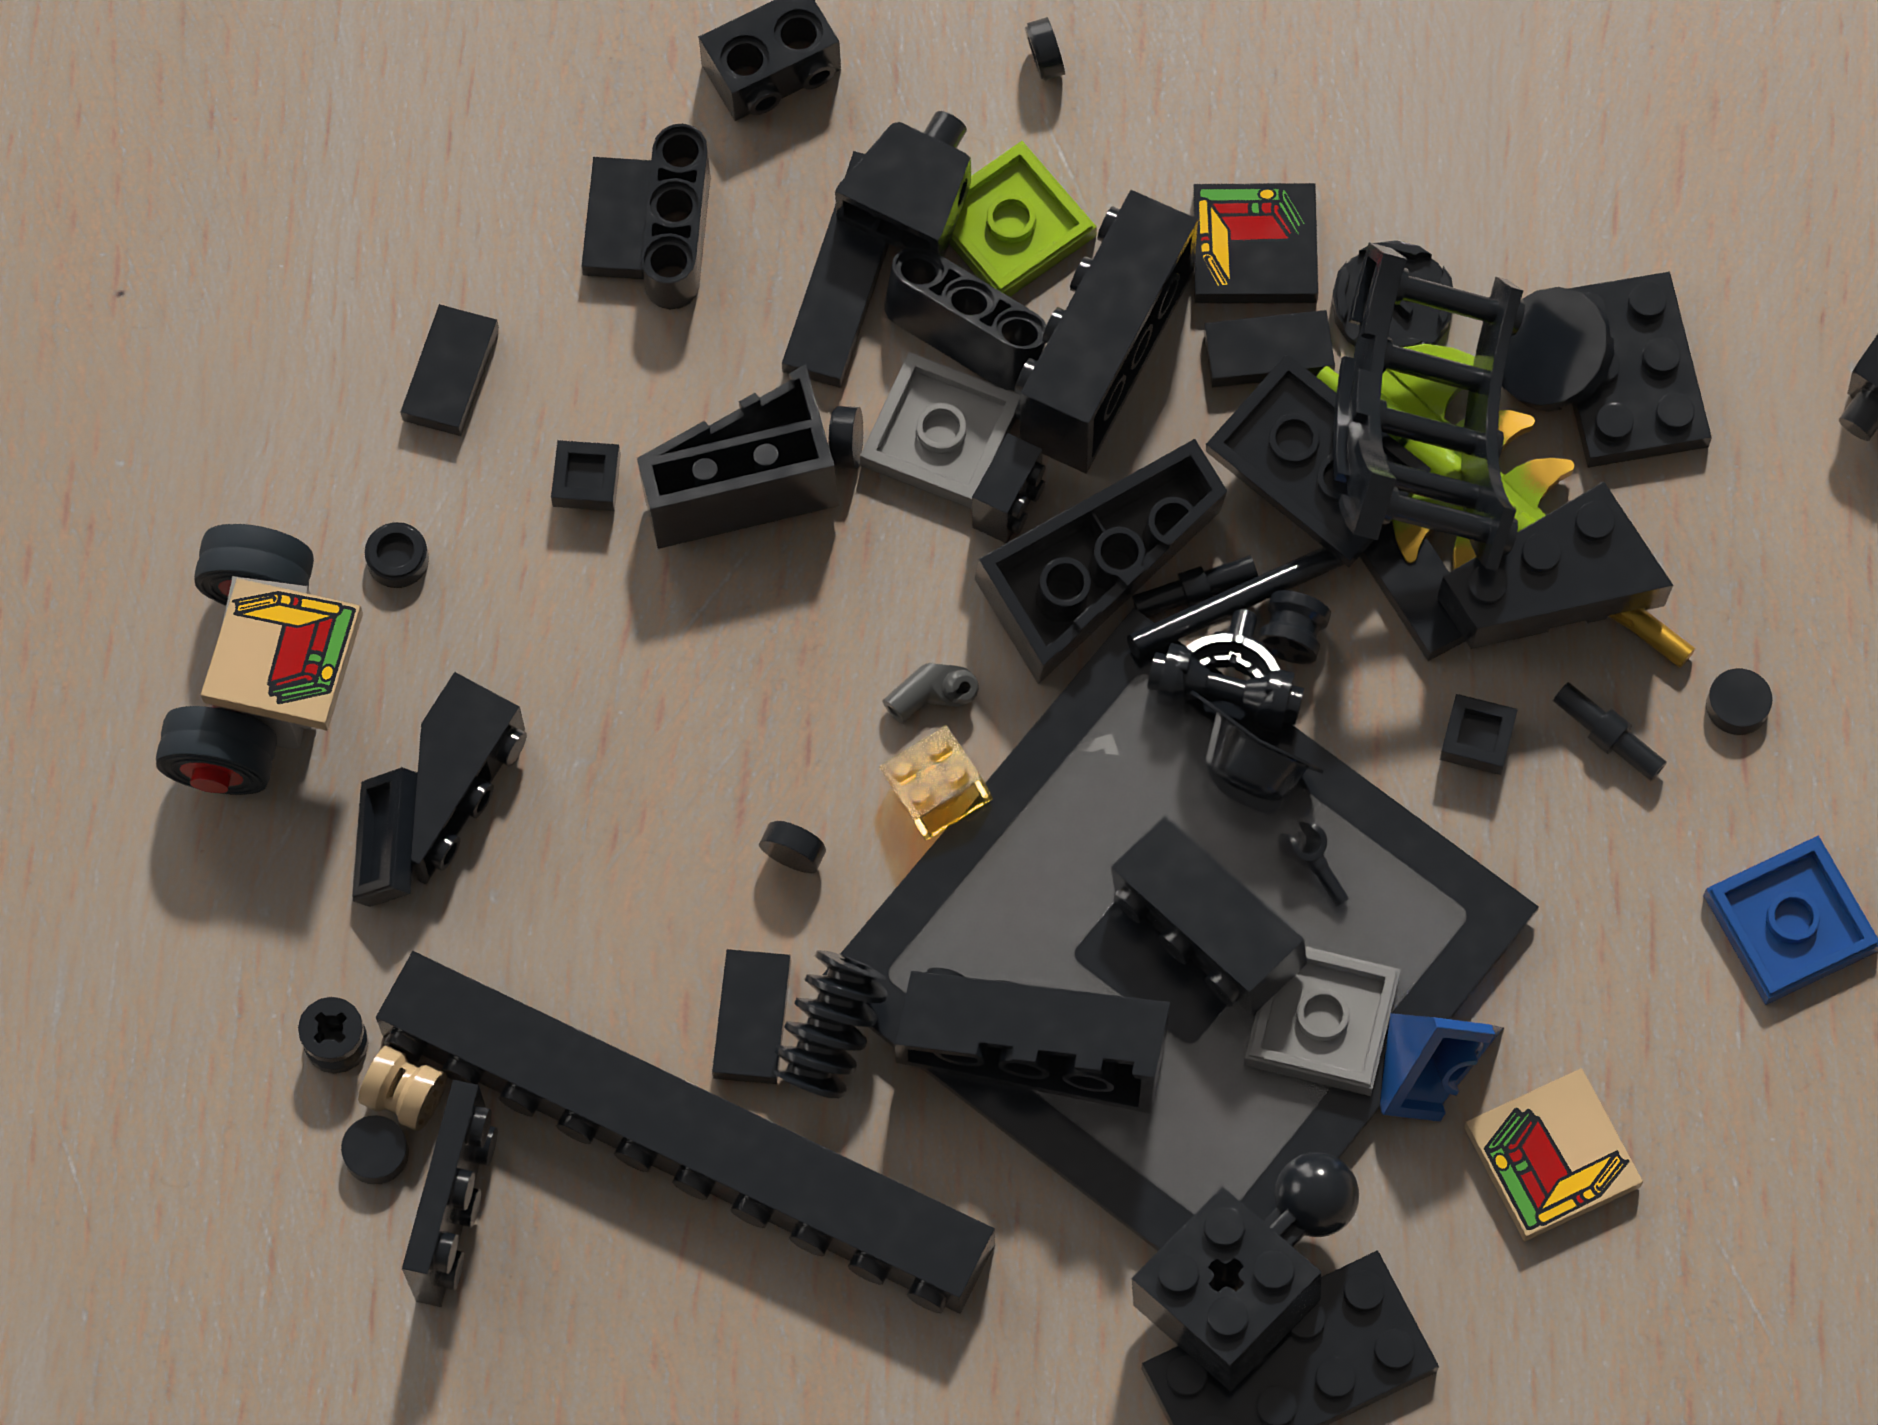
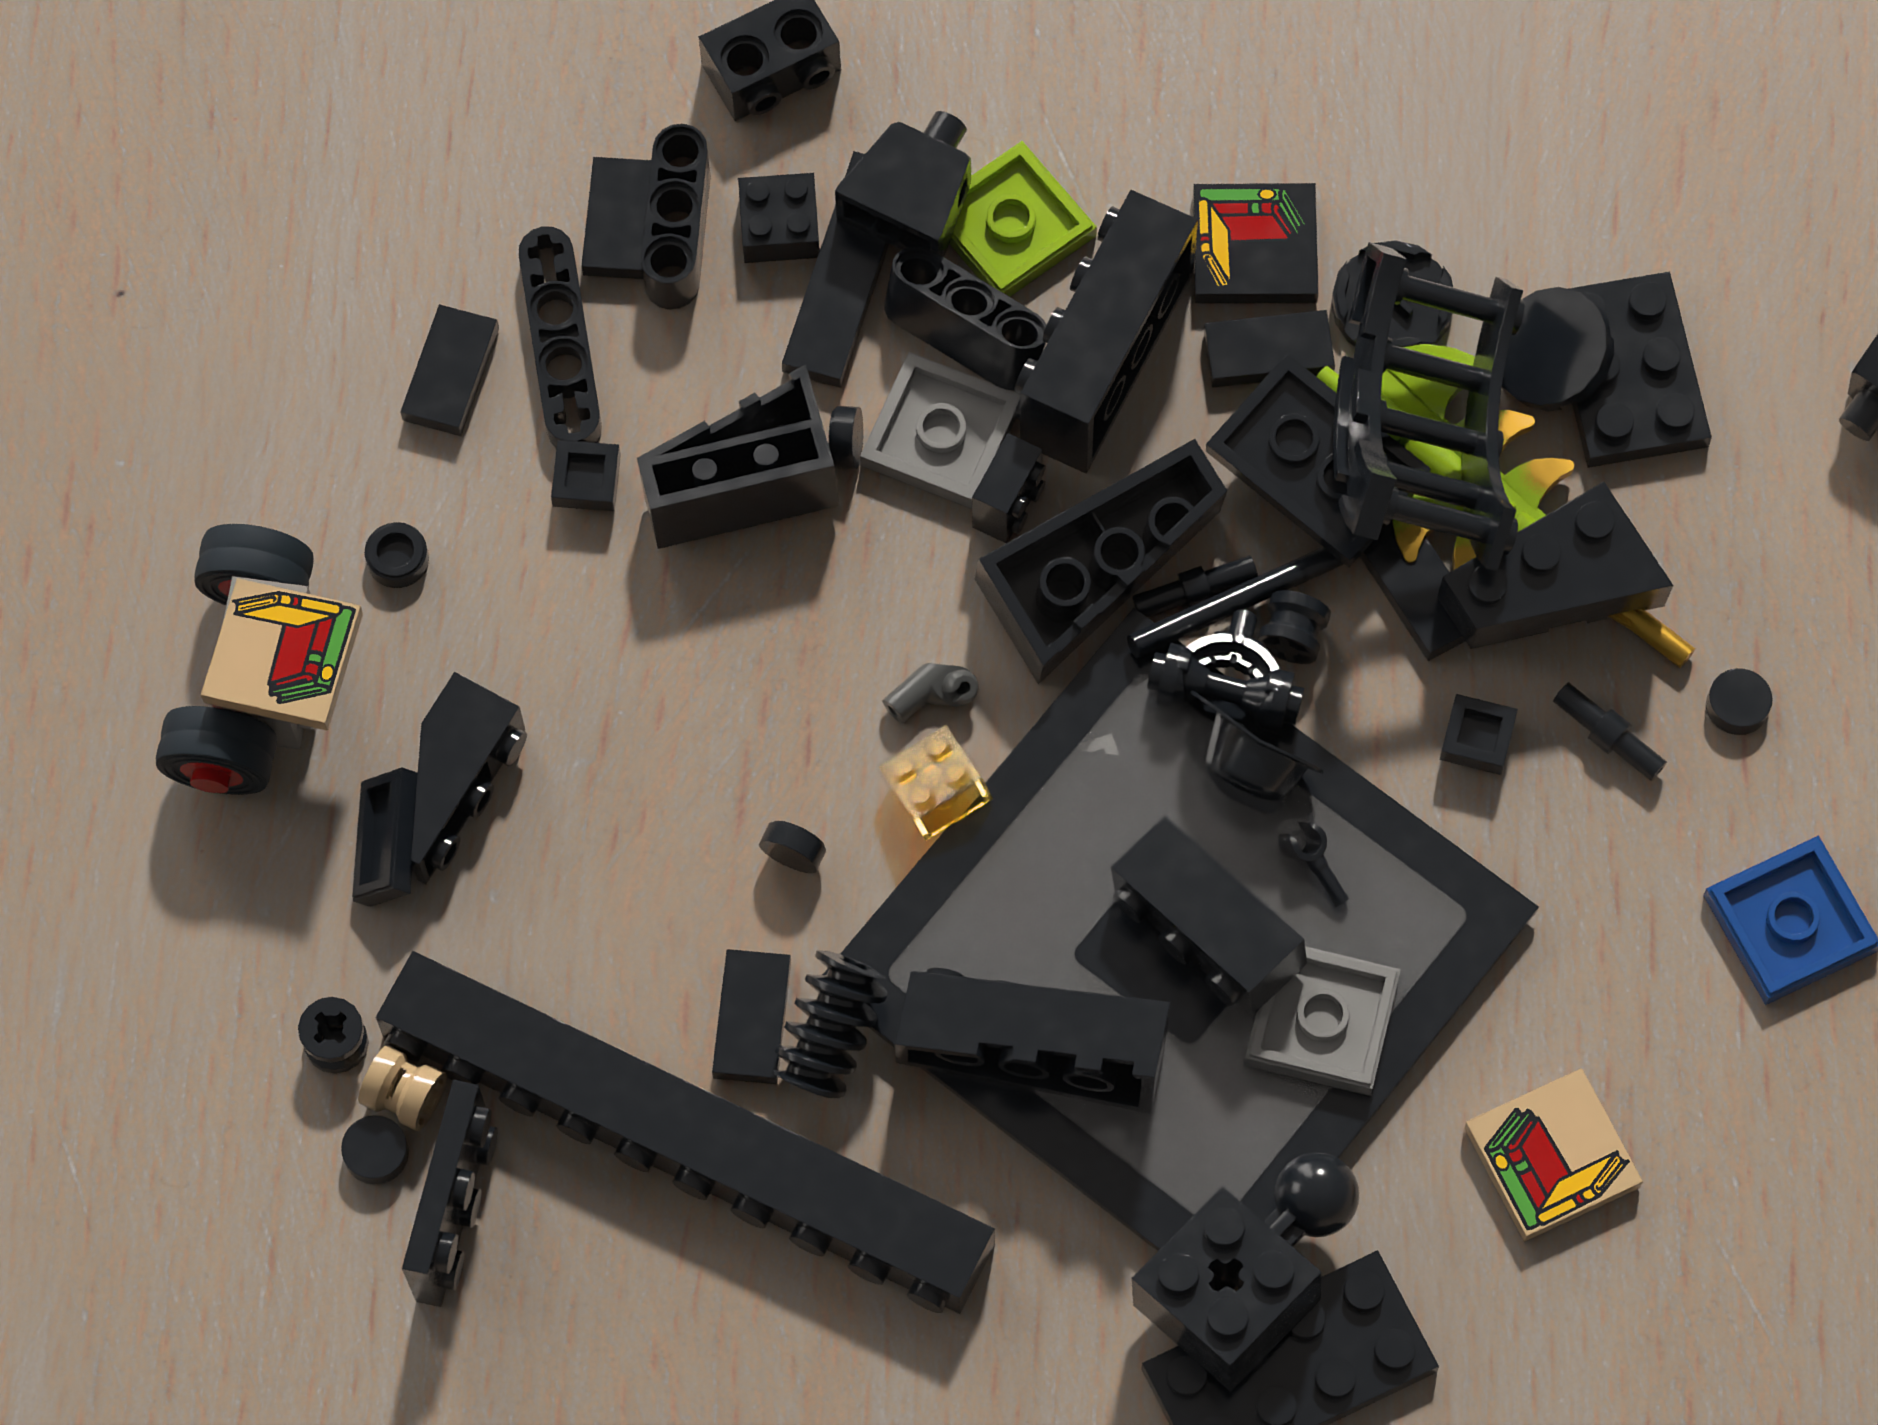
(559, 339): none -> black beam
(778, 217): none -> black piece
(1045, 49): black tile -> none
(1428, 1062): blue slope -> none

